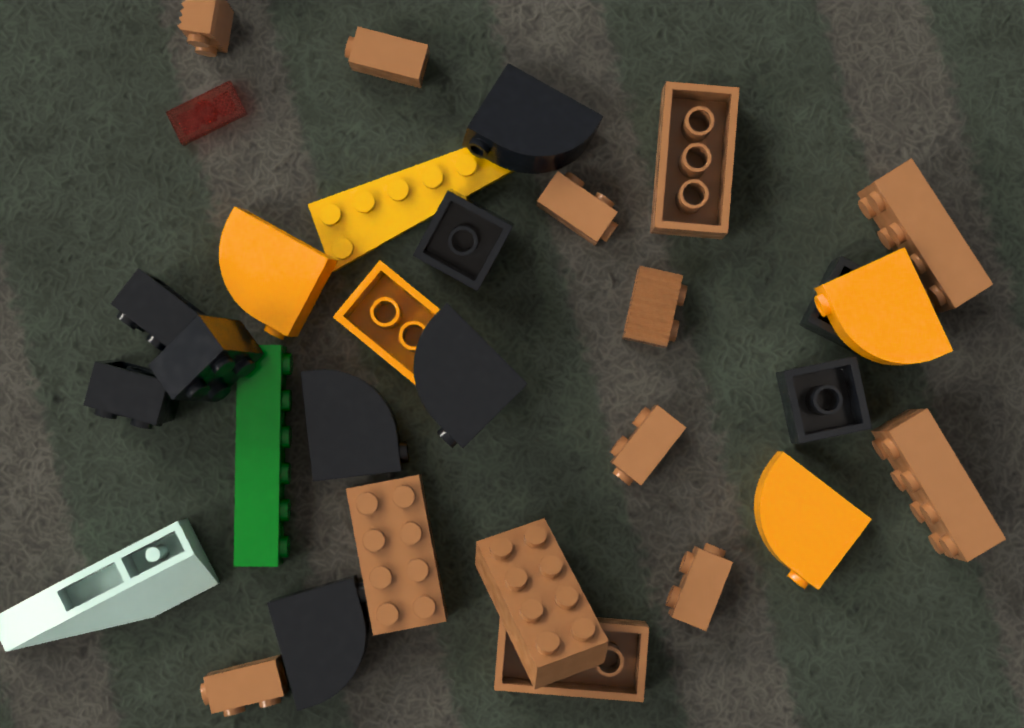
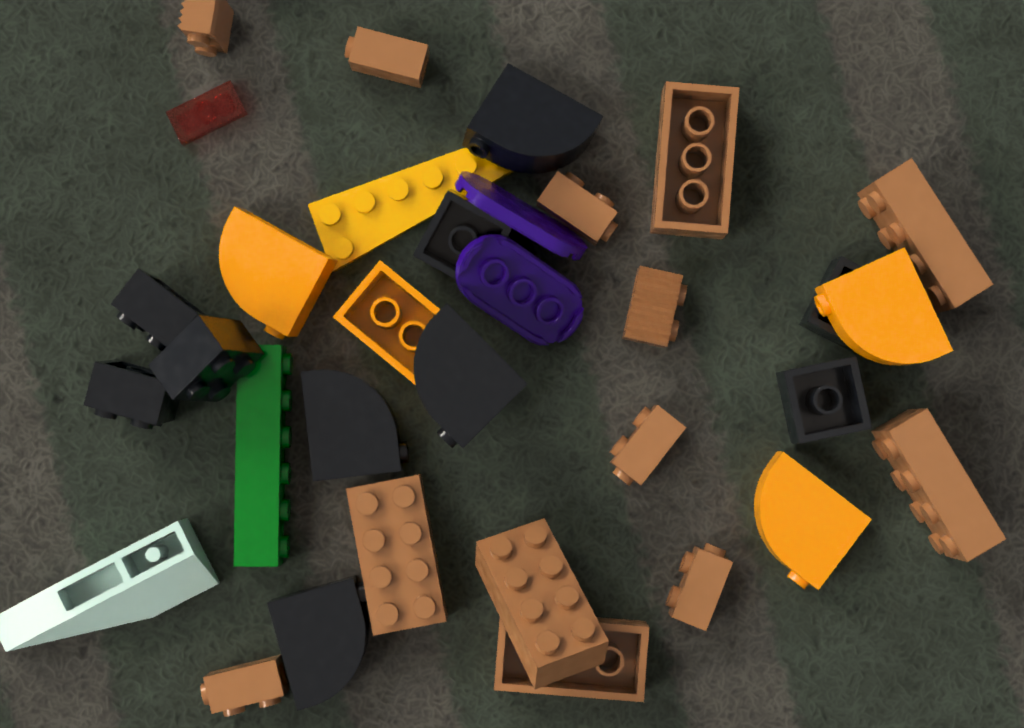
(519, 289): none -> dark purple tile
(520, 216): none -> dark purple tile

